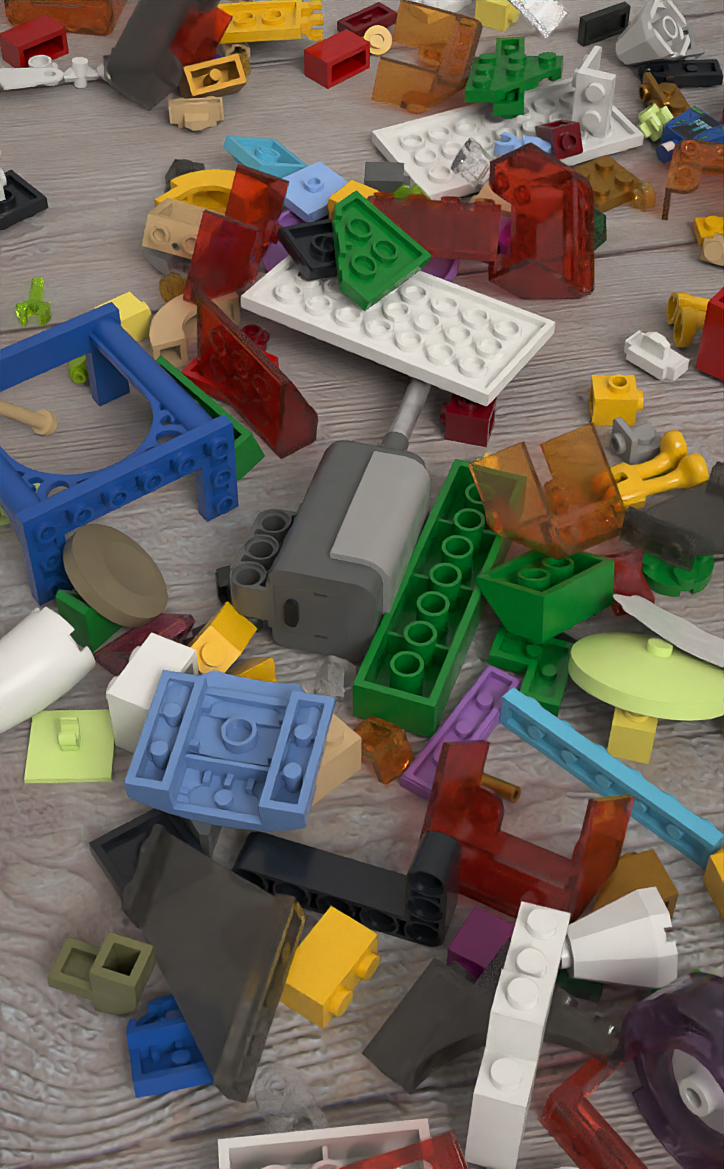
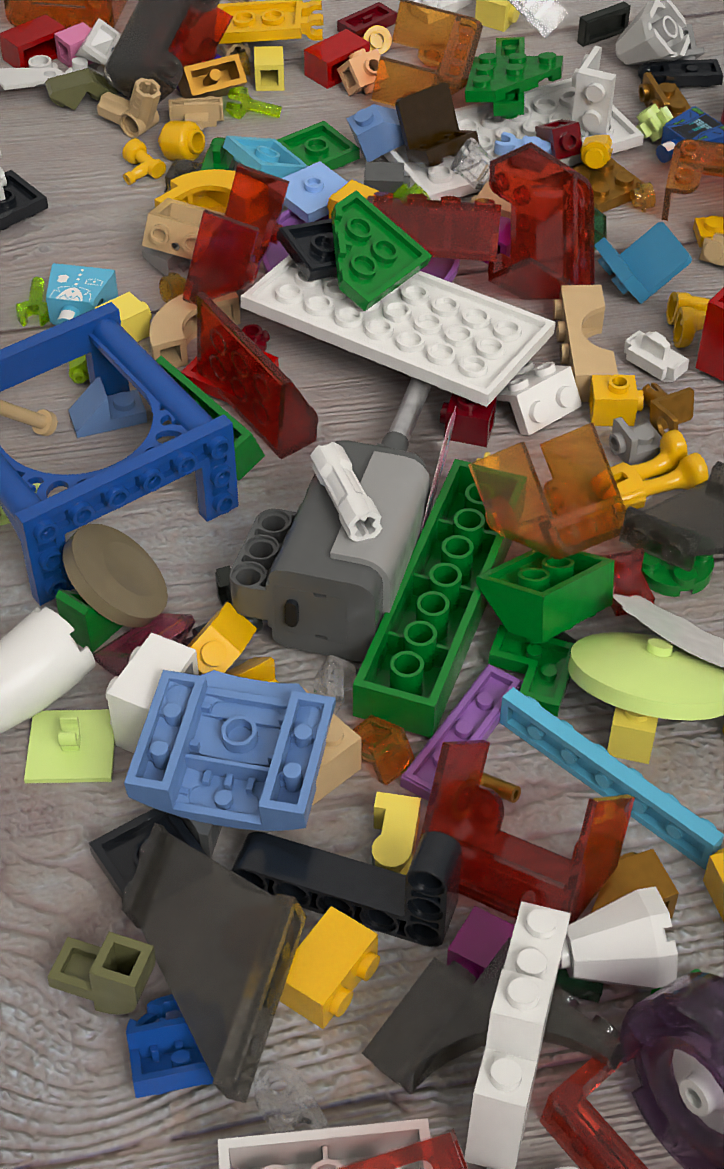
(69, 41): none -> bright pink brick
(72, 87): none -> olive slope
(78, 290): none -> medium azure torso
(99, 43): none -> white slope
(100, 413): none -> medium blue slope
(134, 115): none -> tan piece
(136, 152): none -> yellow piece
(181, 140): none -> yellow head
(217, 156): none -> green piece
(248, 104): none -> clear neon green bar
(269, 68): none -> light yellow brick
(321, 144): none -> green plate
(354, 507): none -> white axle
(360, 71): none -> light nougat brick
(376, 131): none -> medium blue slope
(399, 820): none -> light yellow leg
(431, 125): none -> dark brown bracket
(441, 462): none -> sticker
(541, 395): none -> white bracket
(581, 317): none -> tan arch
(596, 151): none -> yellow arm
(645, 263): none -> dark azure bracket
(668, 409): none -> pearl gold bracket

